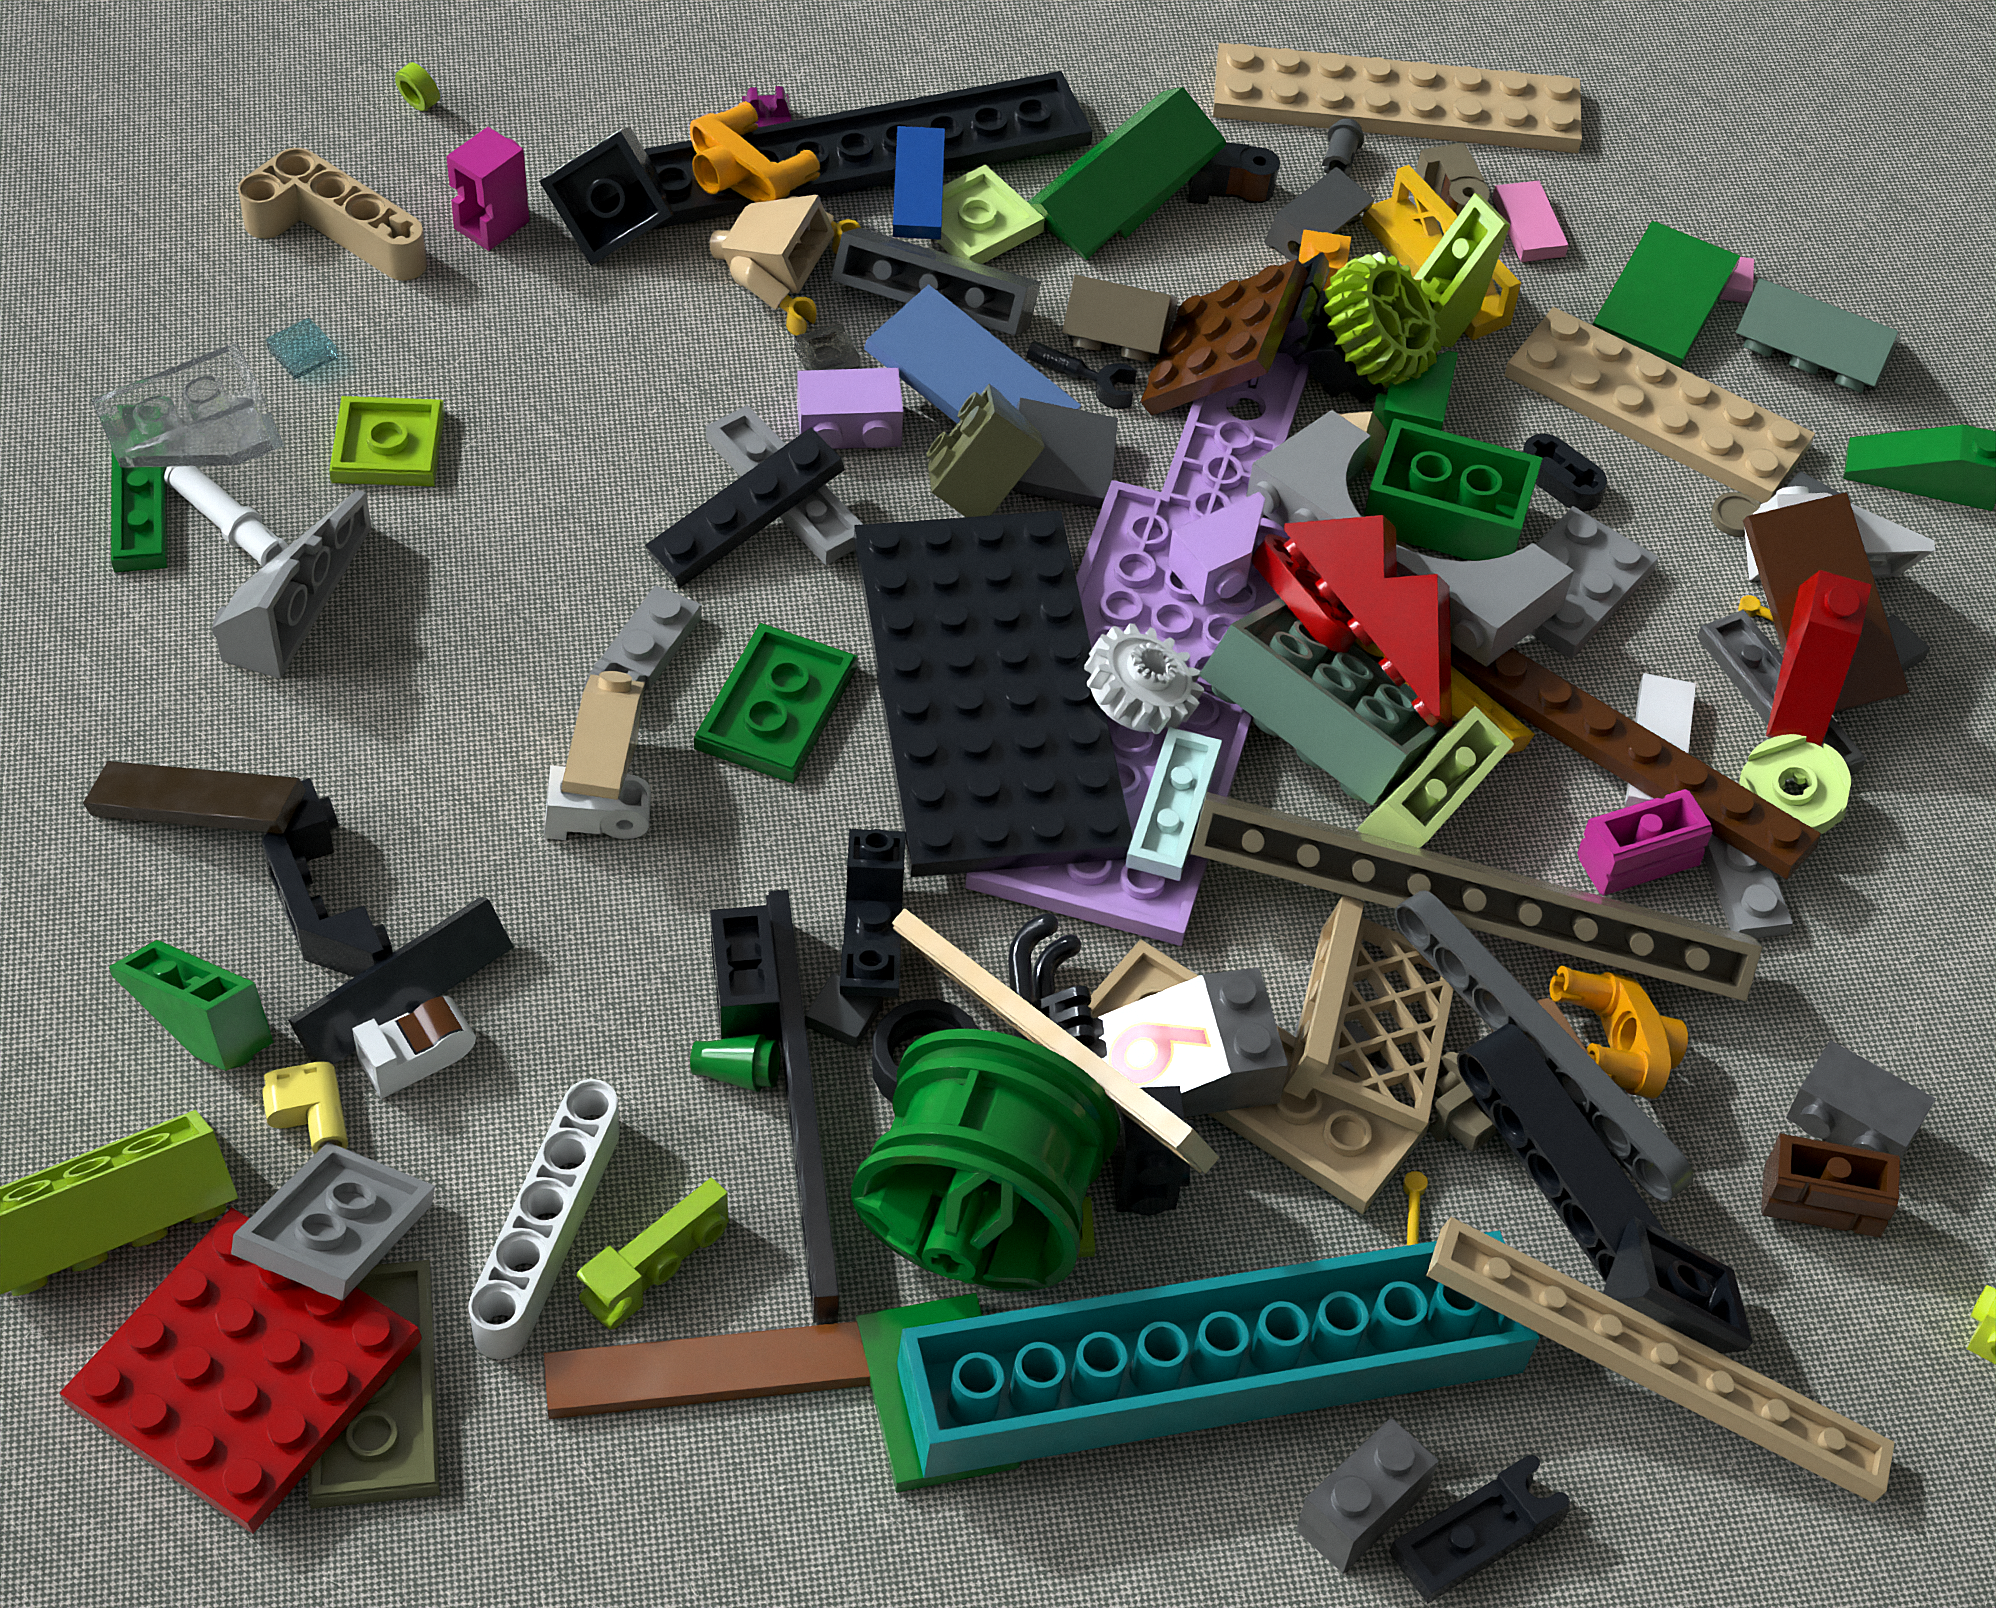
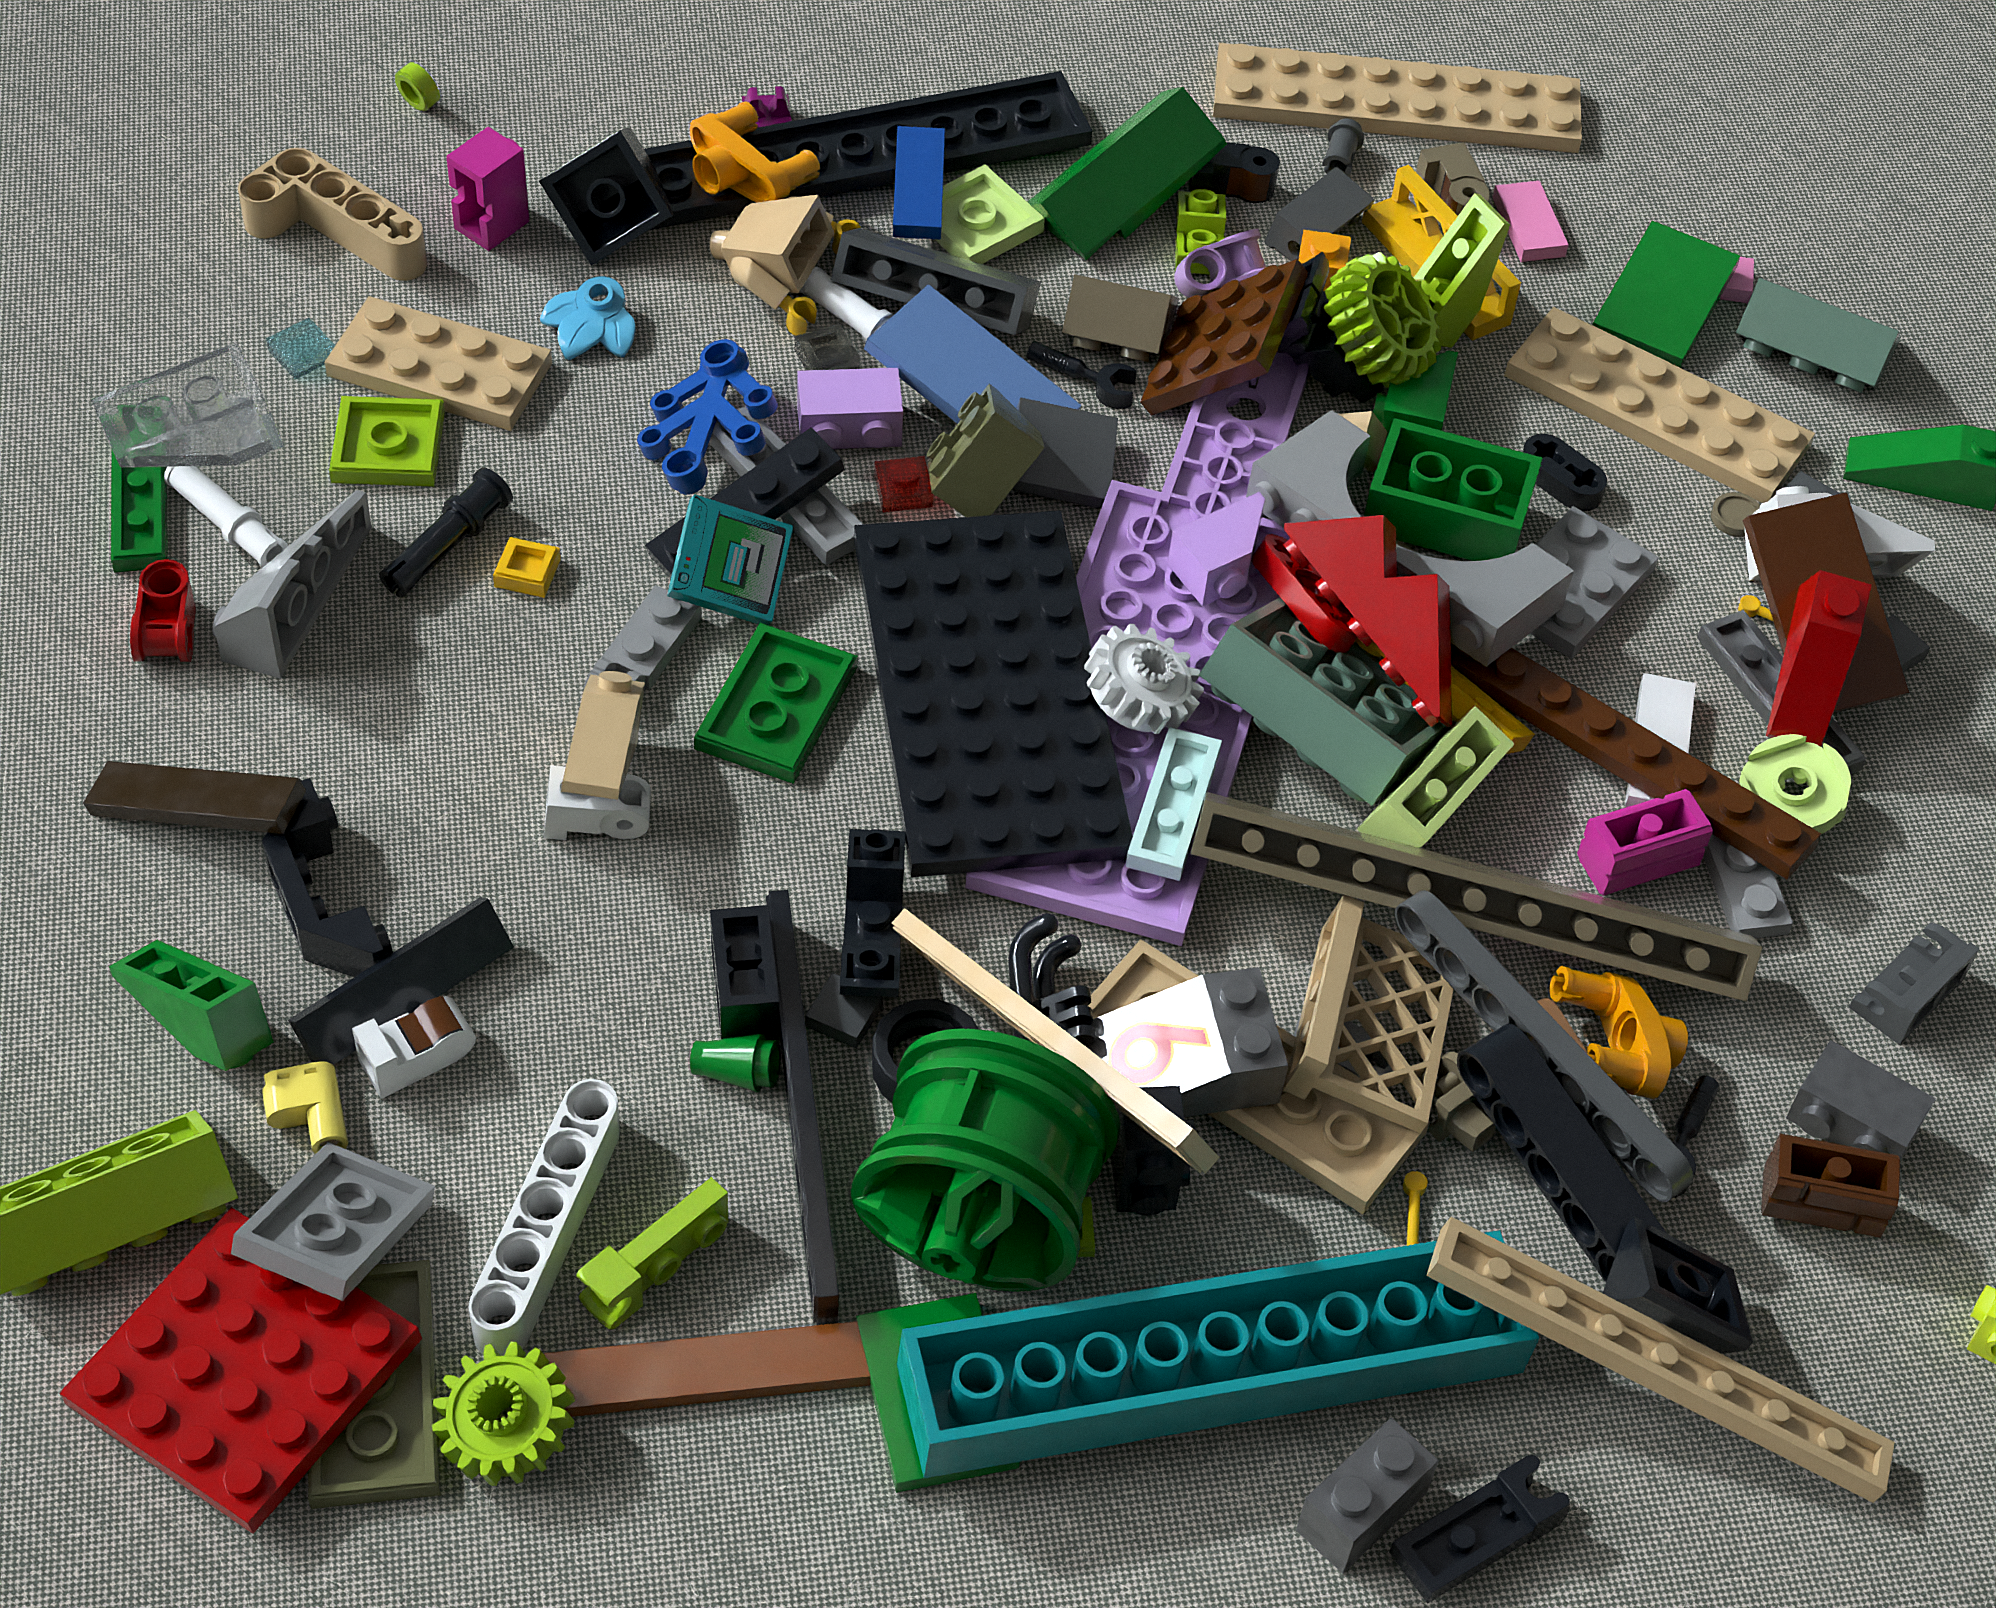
(163, 613): none -> red piece
(438, 358): none -> tan plate
(461, 518): none -> black pin
(482, 1393): none -> lime gear
(527, 567): none -> yellow tile
(587, 322): none -> medium azure plate
(720, 365): none -> blue plant
(730, 560): none -> tile
(844, 303): none -> white pin
(903, 484): none -> clear red plate
(1198, 224): none -> lime slope
(1226, 260): none -> lavender piece
(1694, 1115): none -> black piece
(1915, 983): none -> dark grey hinge

